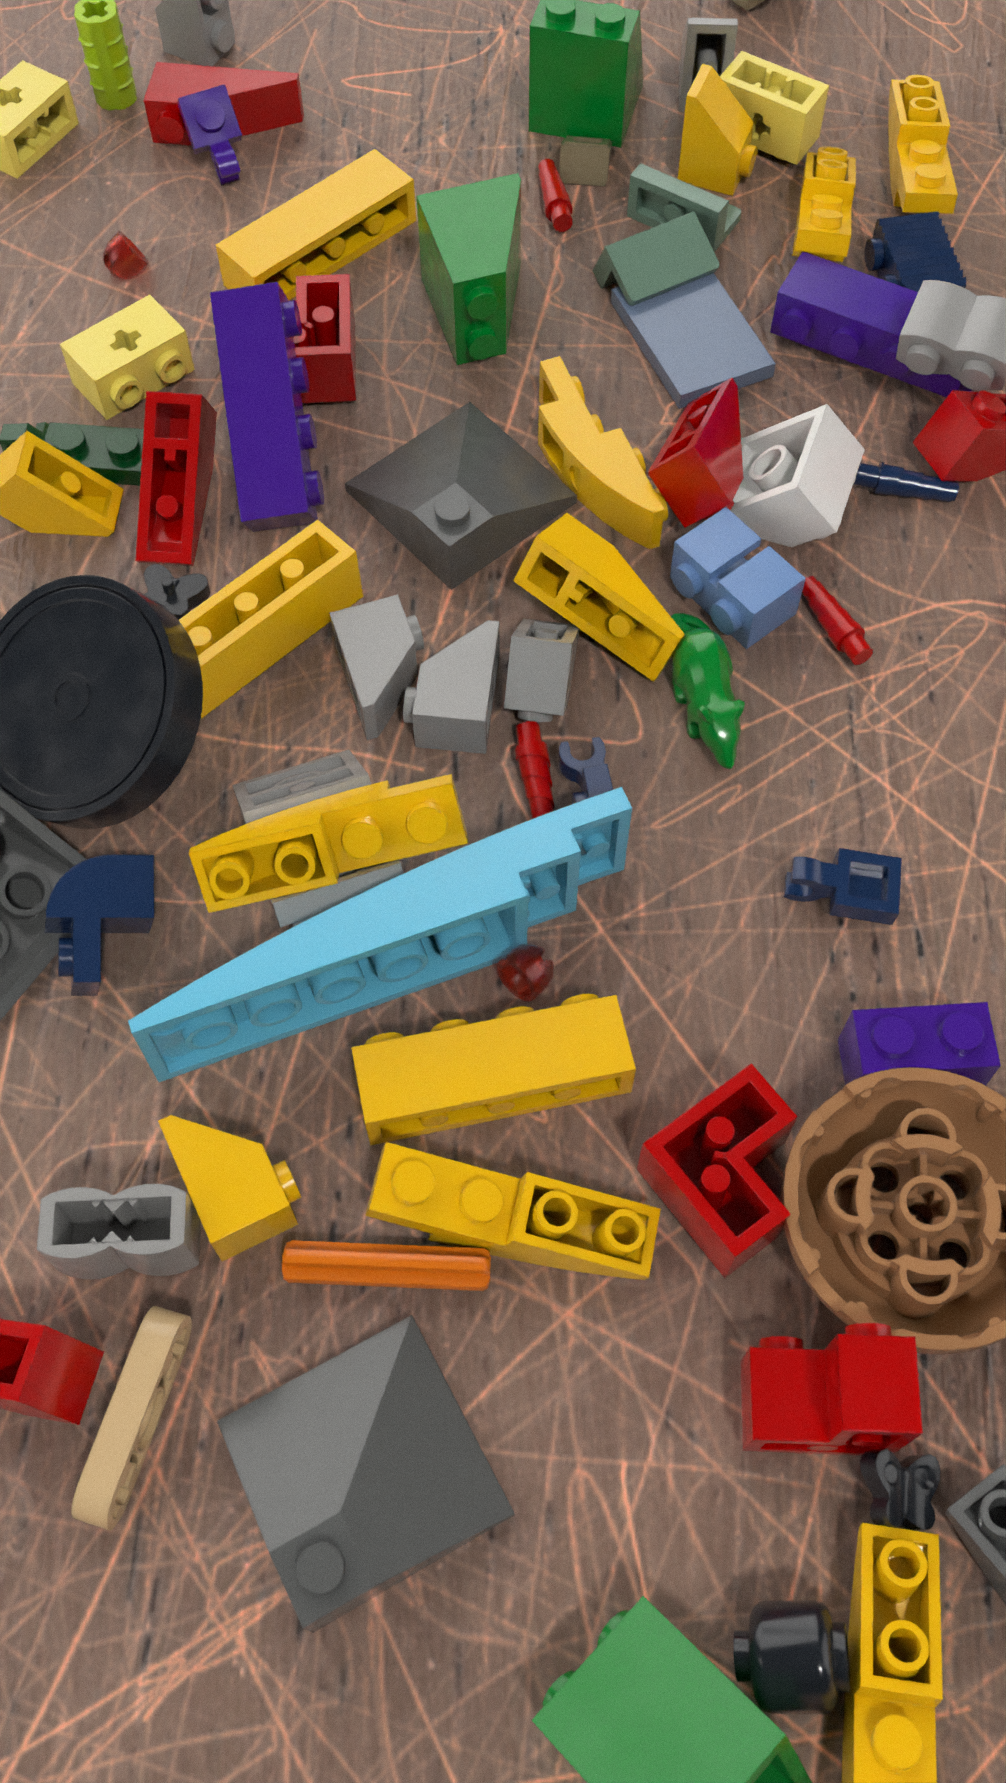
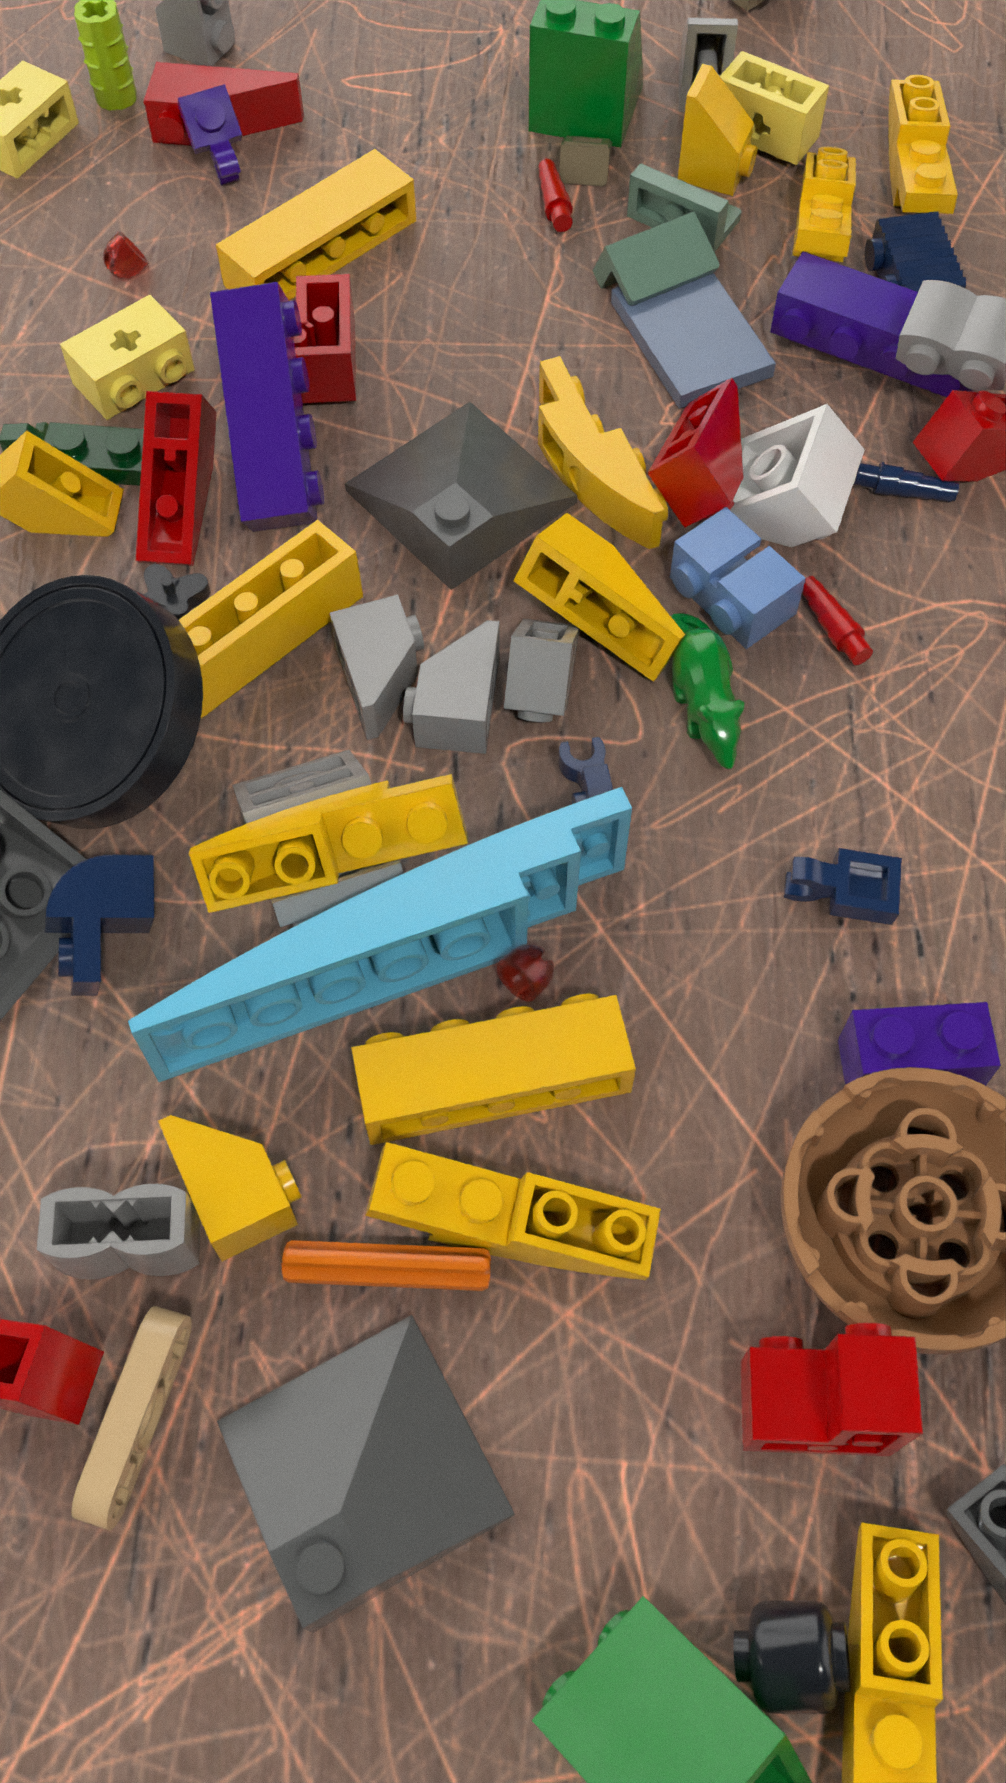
(472, 262): green slope -> none
(534, 768): red animal -> none
(707, 1174): red brick -> none
(901, 1489): black piece -> none

